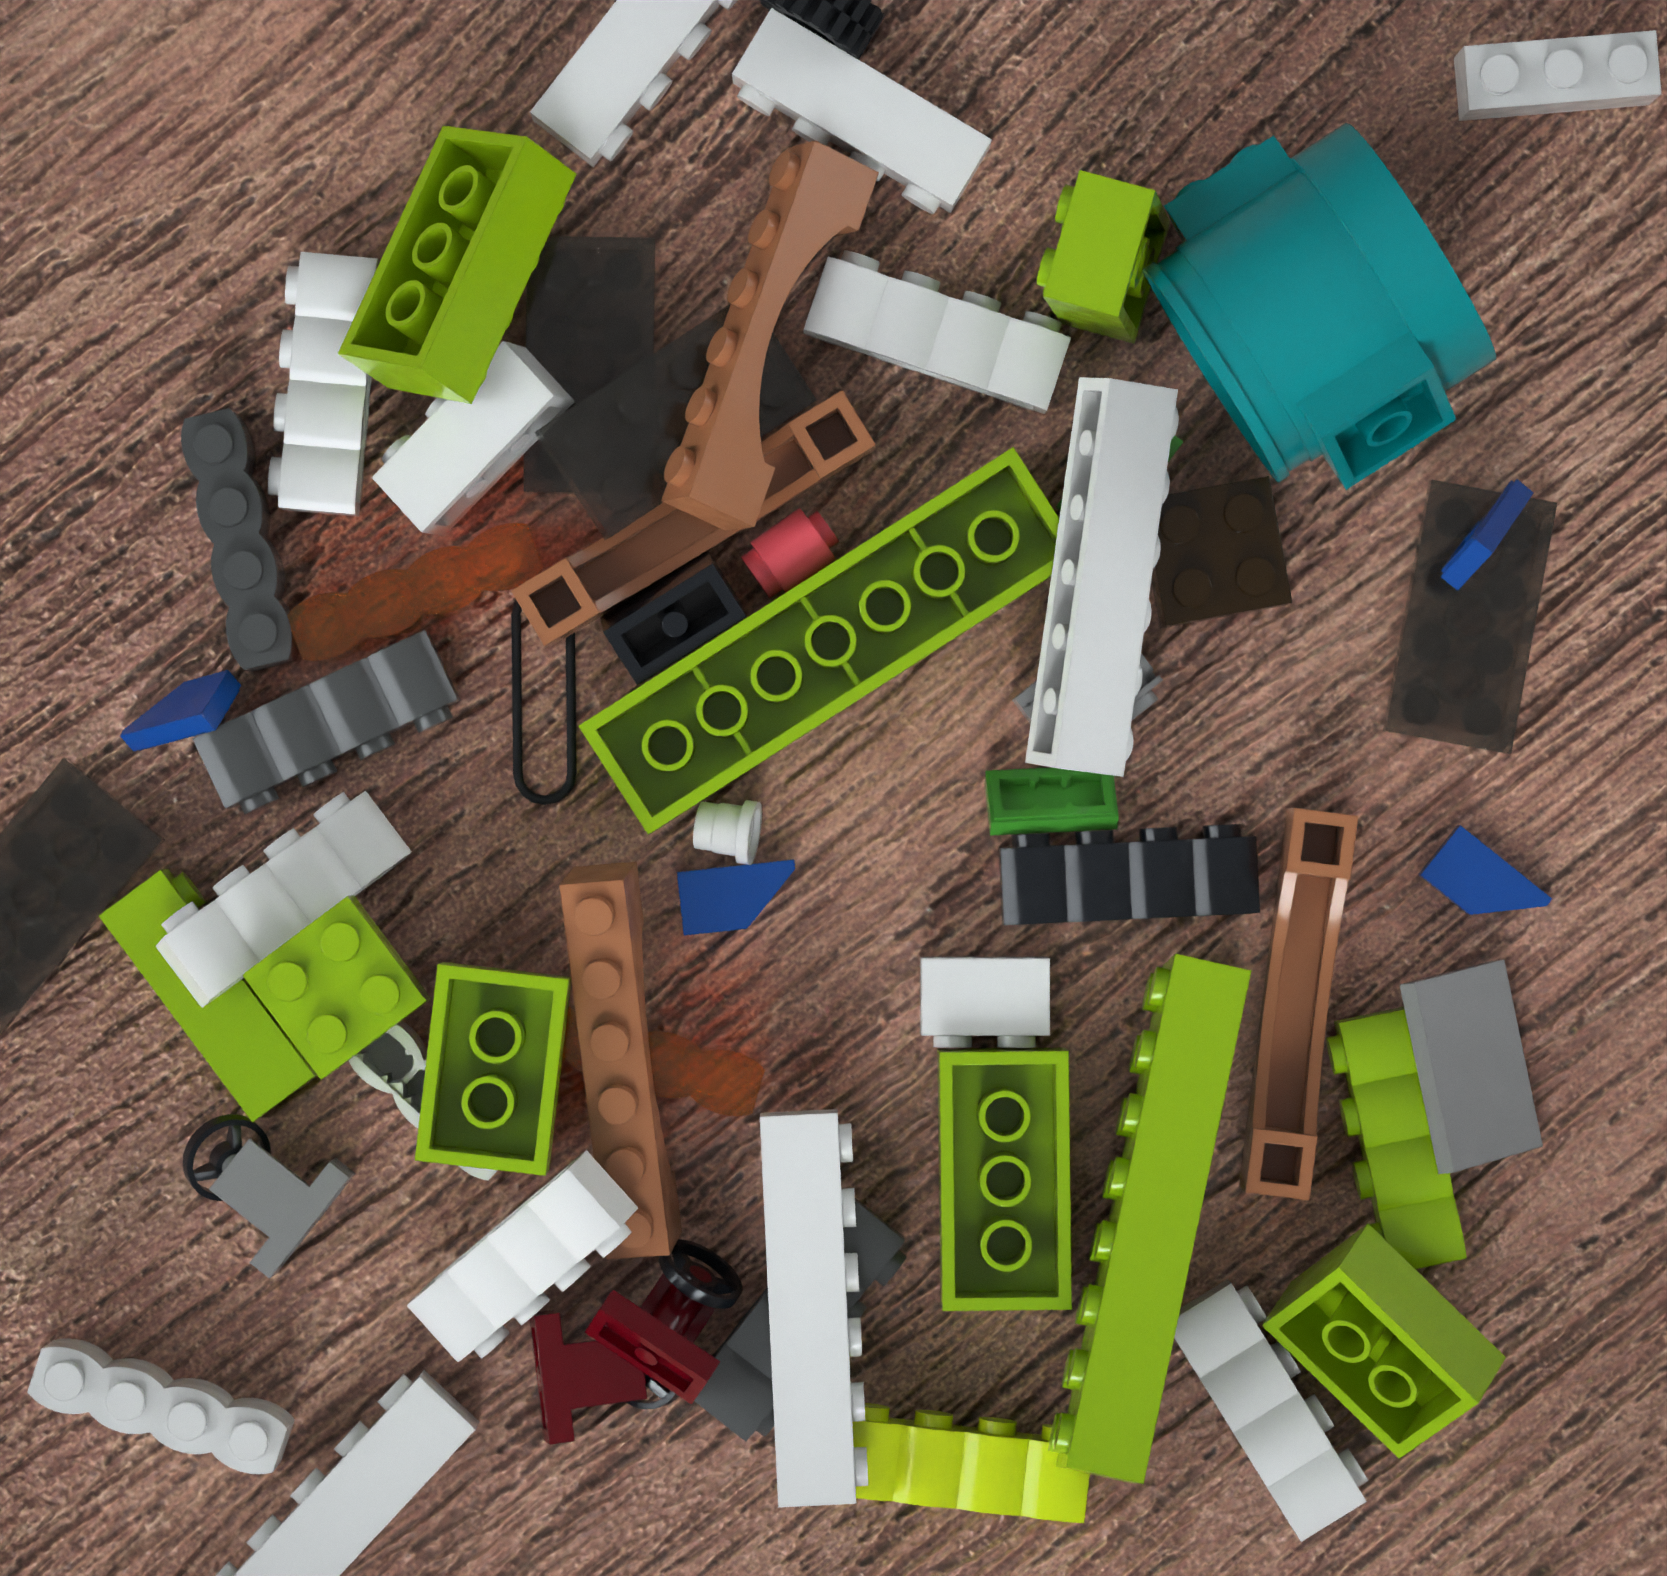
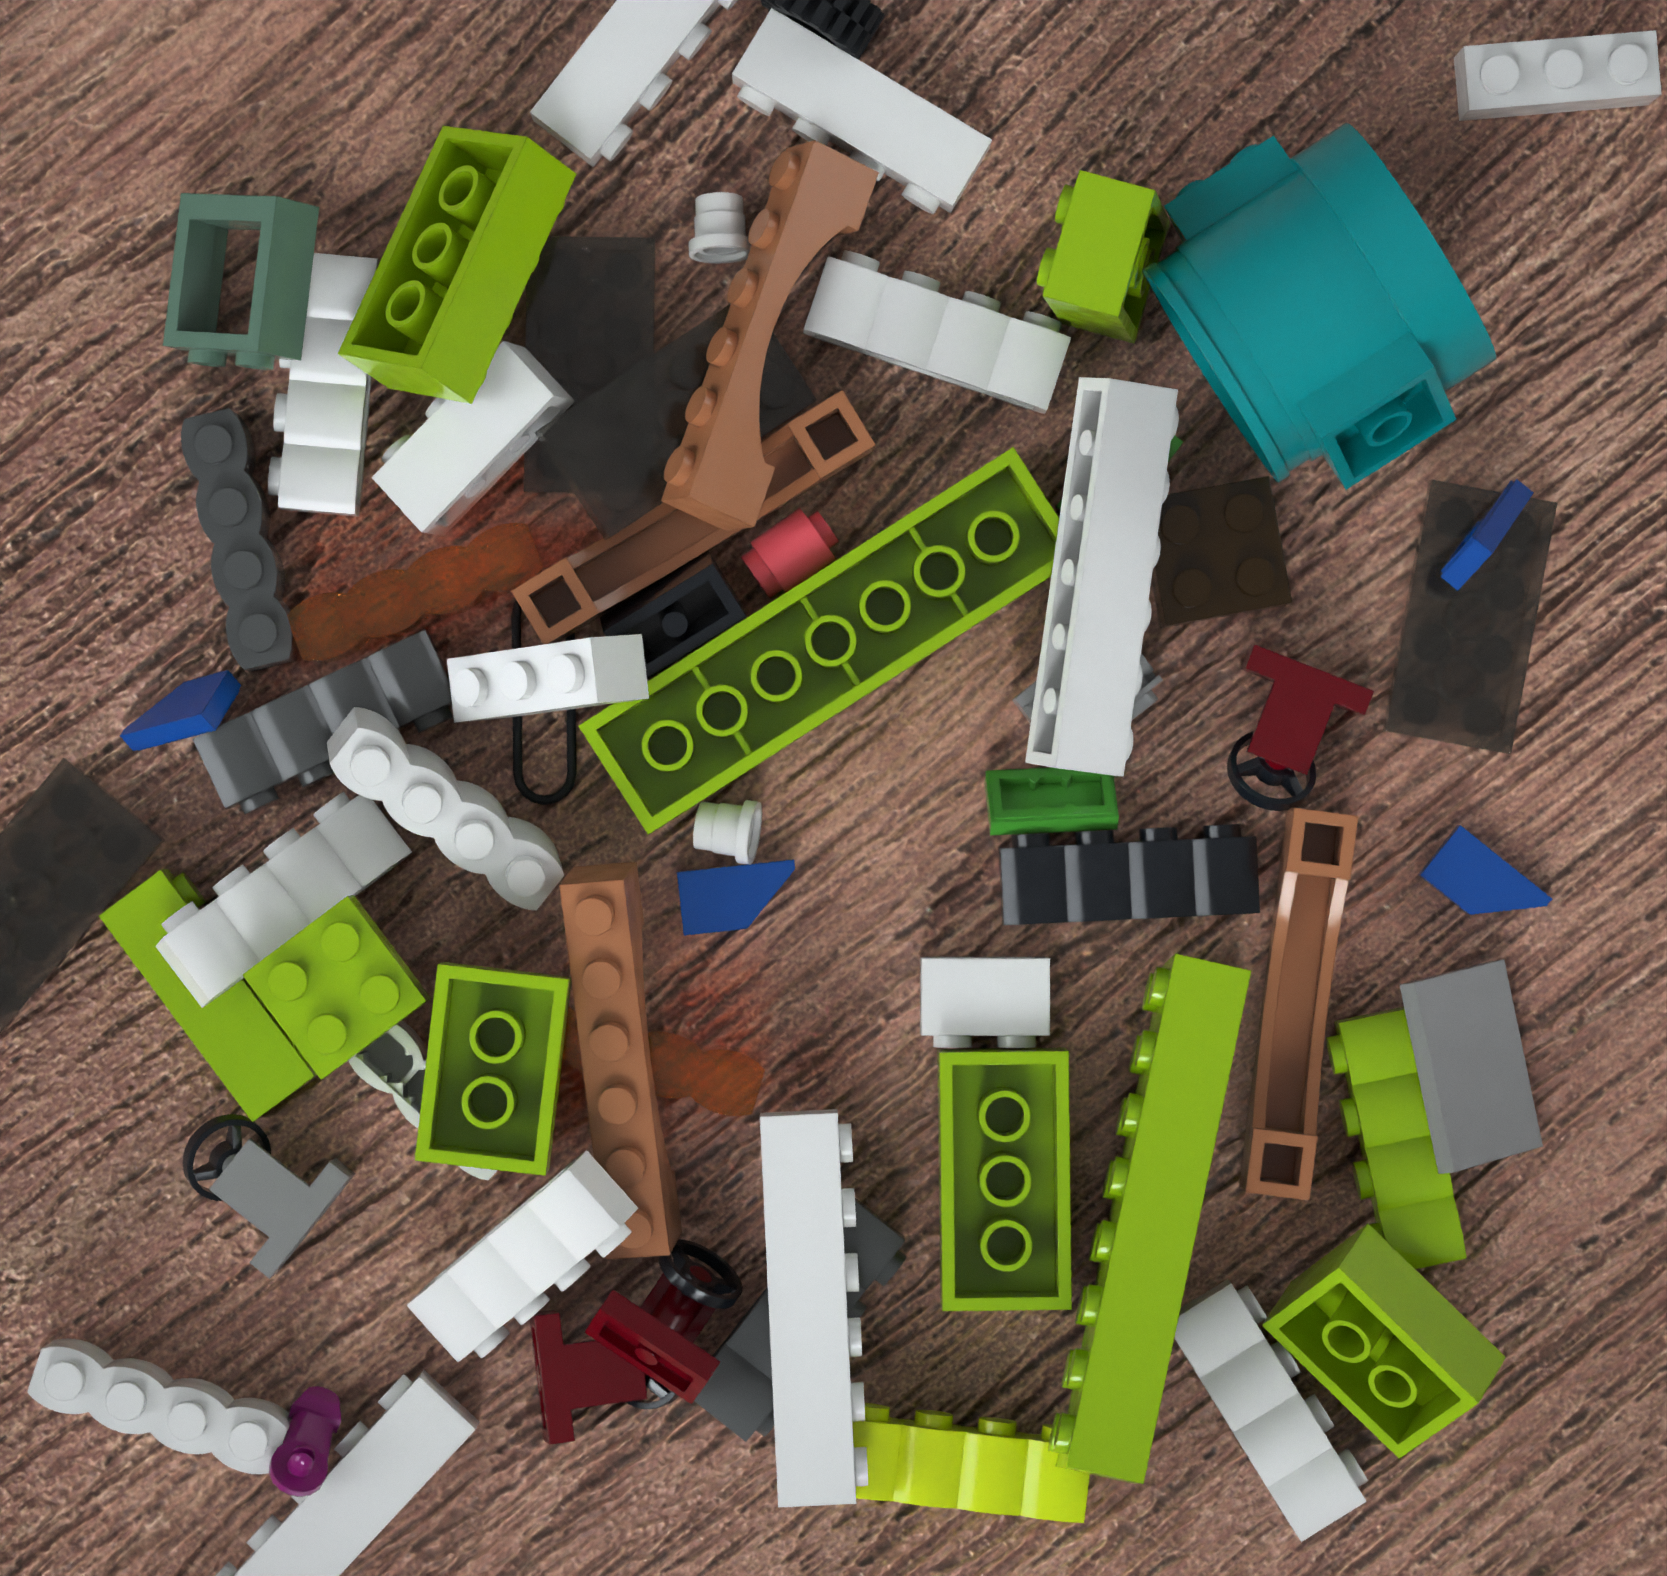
(279, 281): none -> sand green window
(302, 1459): none -> magenta piece
(429, 801): none -> white brick
(548, 678): none -> white brick
(719, 229): none -> white piece
(1289, 726): none -> dark red piece

